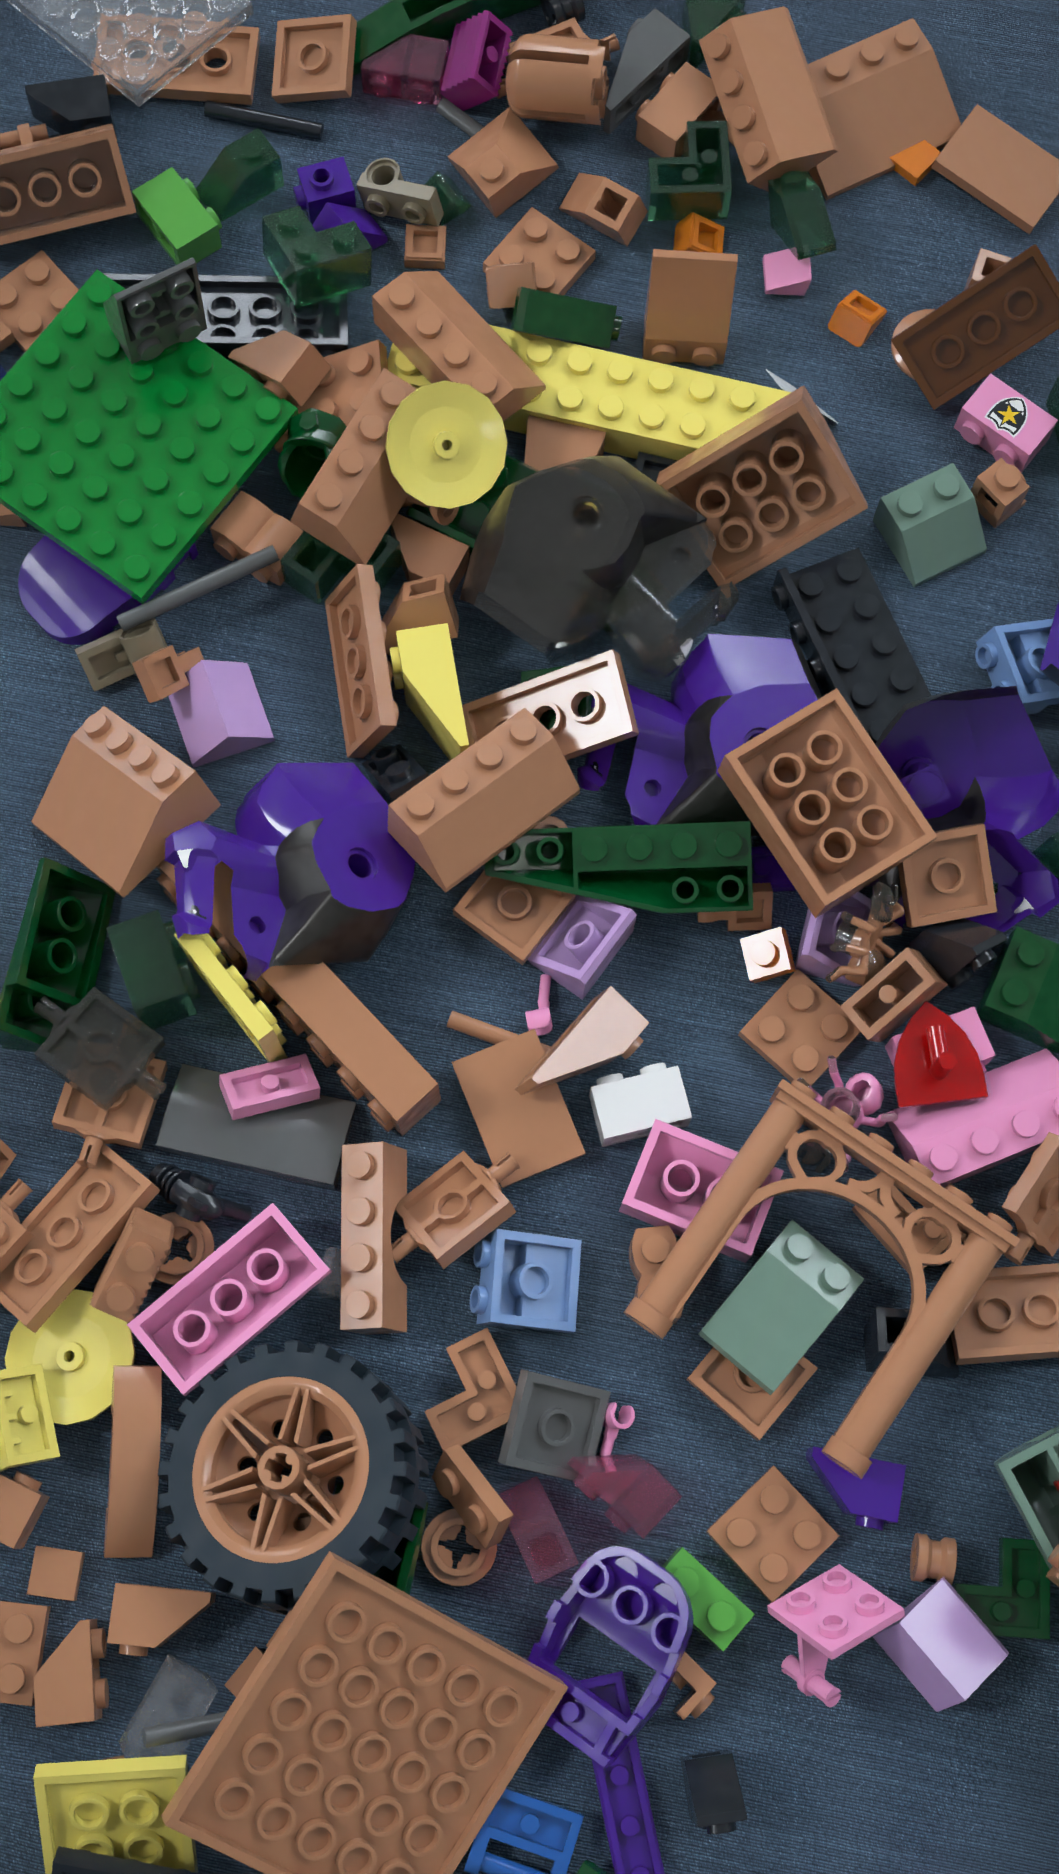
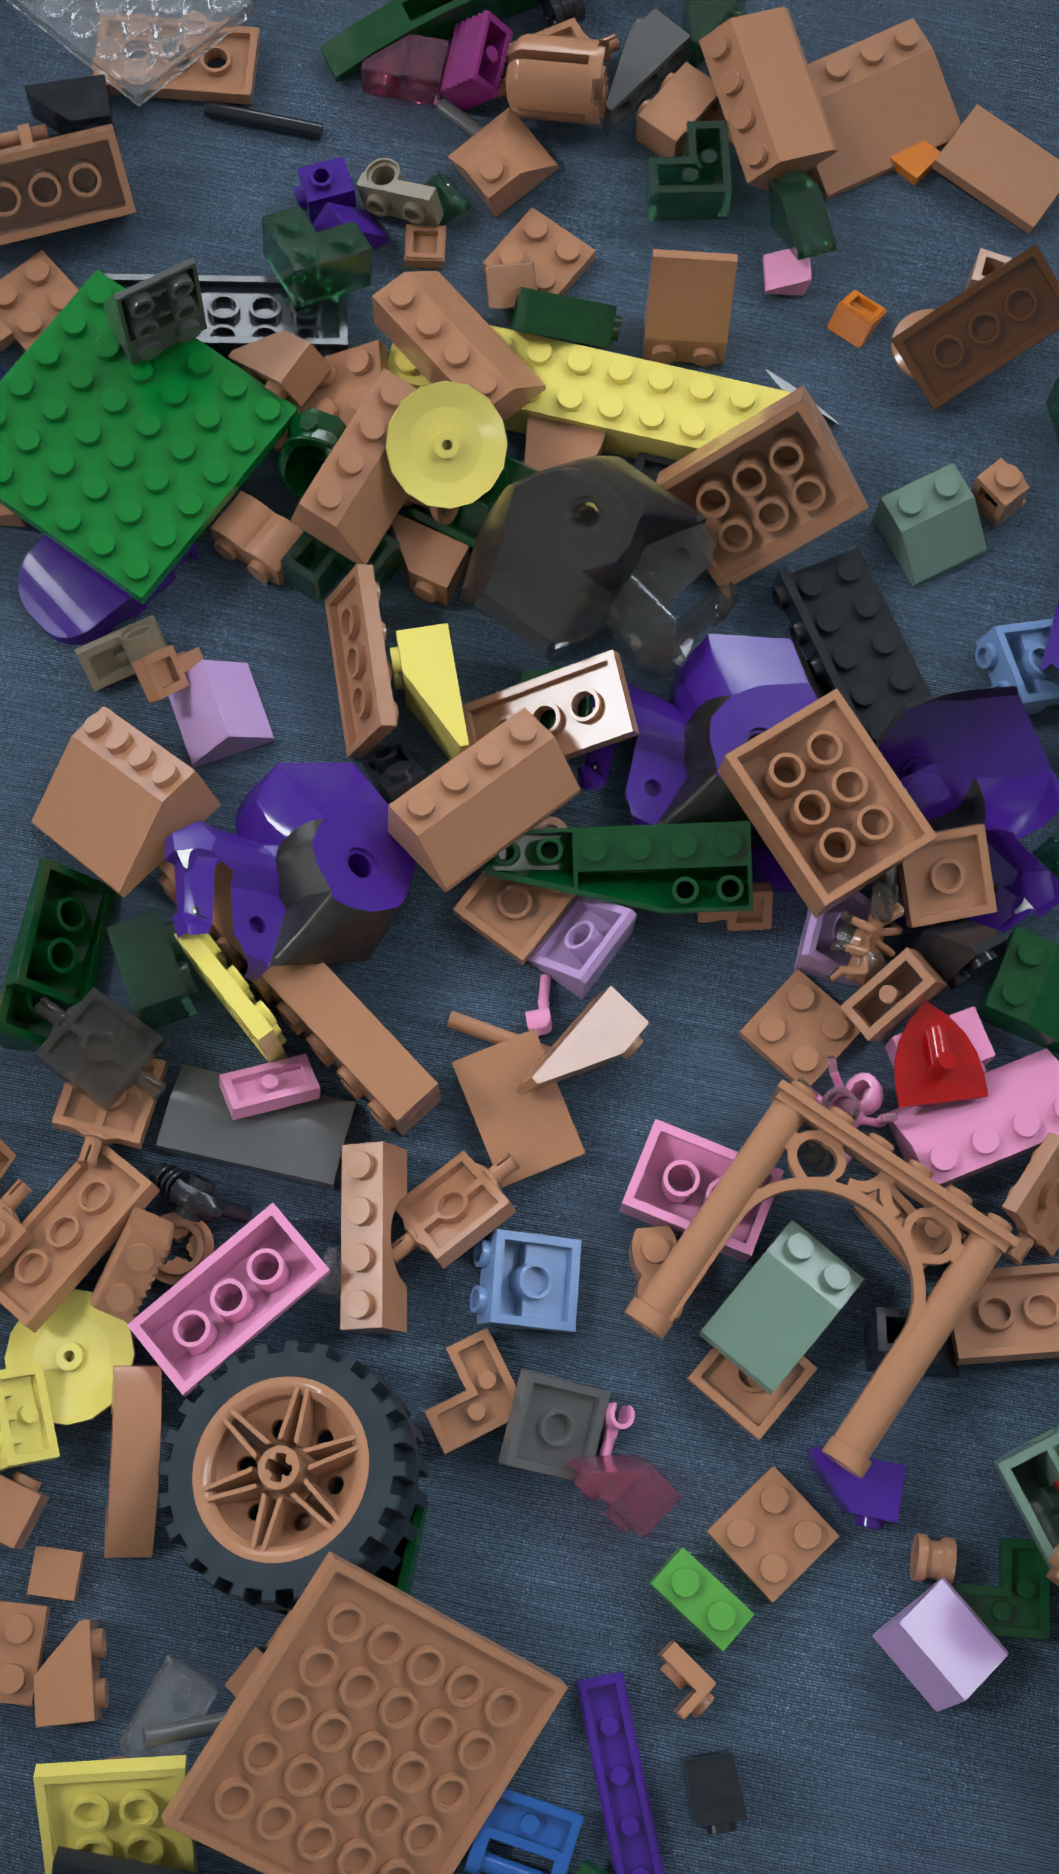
(152, 1615): nougat slope -> none
(177, 217): bright green brick -> none
(197, 588): dark grey bar -> none
(241, 175): clear green slope -> none
(314, 58): nougat plate -> none
(421, 605): nougat slope -> none
(439, 1559): nougat gear -> none
(472, 1496): nougat plate -> none
(538, 1531): clear pink slope -> none
(605, 207): nougat slope -> none
(630, 1105): white brick -> none
(639, 1610): dark purple slope -> none
(698, 235): orange slope -> none
(767, 955): plate -> none
(830, 1619): bright pink plate -> none
(1005, 423): bright pink brick -> none

